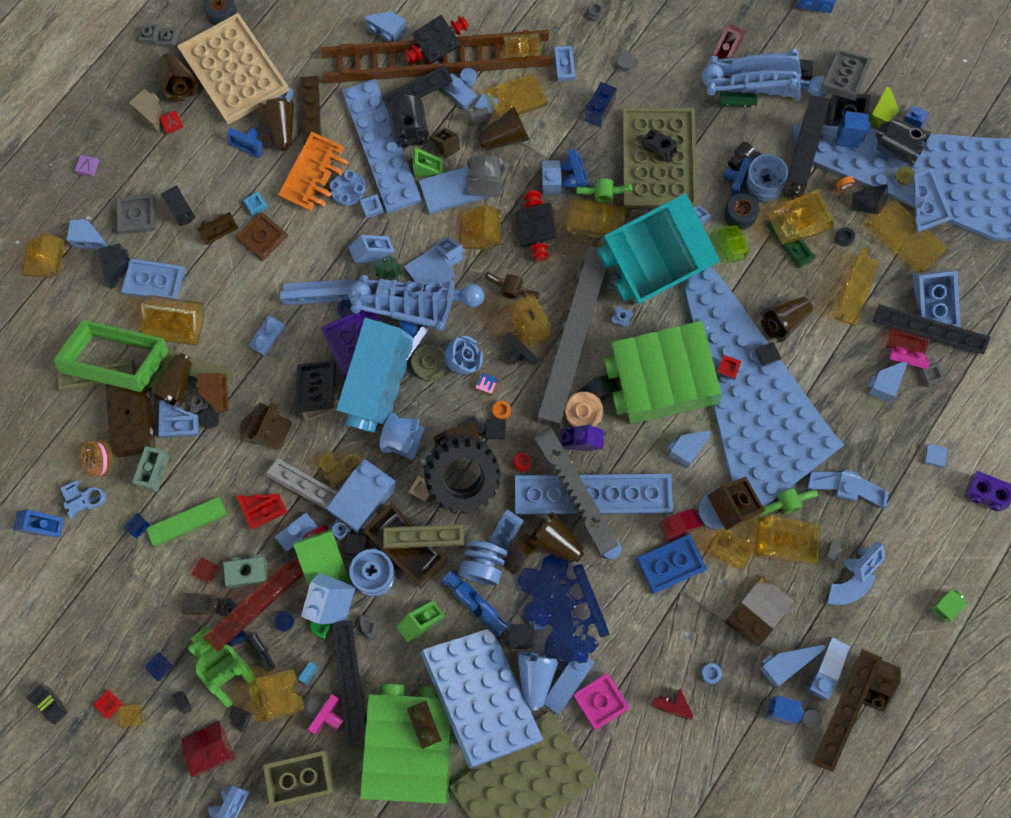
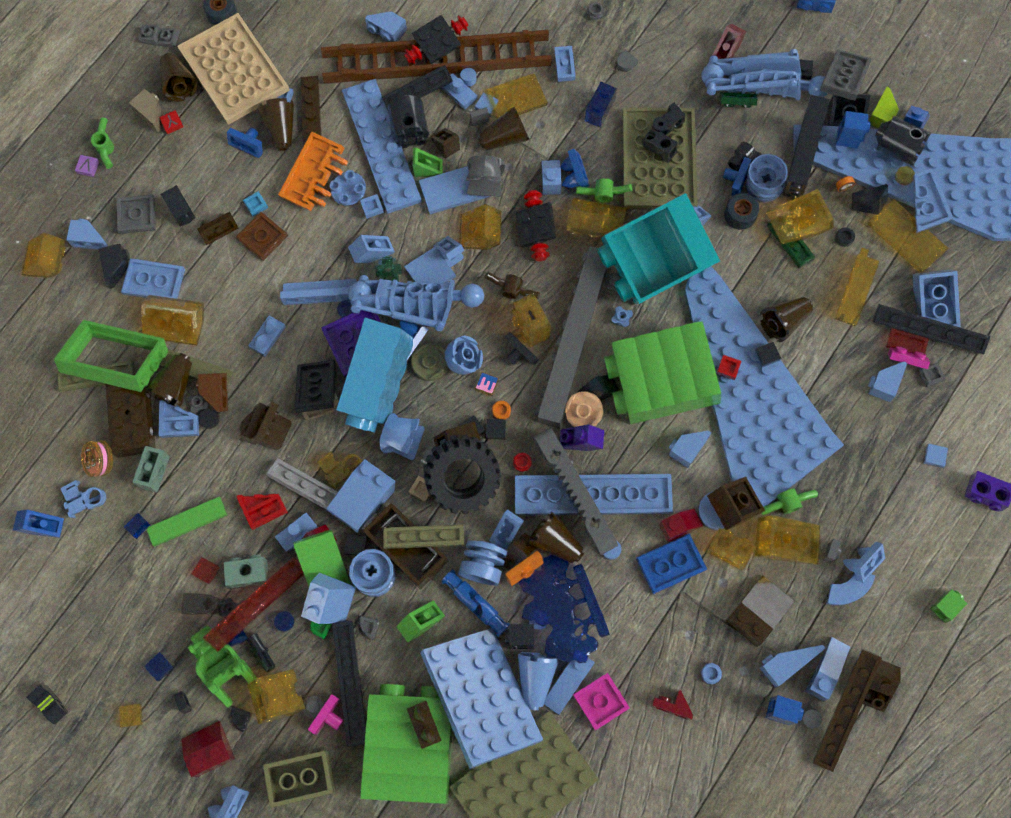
(107, 146): none -> bright green piece
(108, 704): red tile -> none
(308, 673): dark azure tile -> none
(340, 534): medium blue plate -> none
(522, 45): clear yellow brick -> none
(524, 568): none -> orange plate
(669, 121): none -> black leg
(734, 244): clear neon green slope -> none
(848, 486): medium blue plate -> none

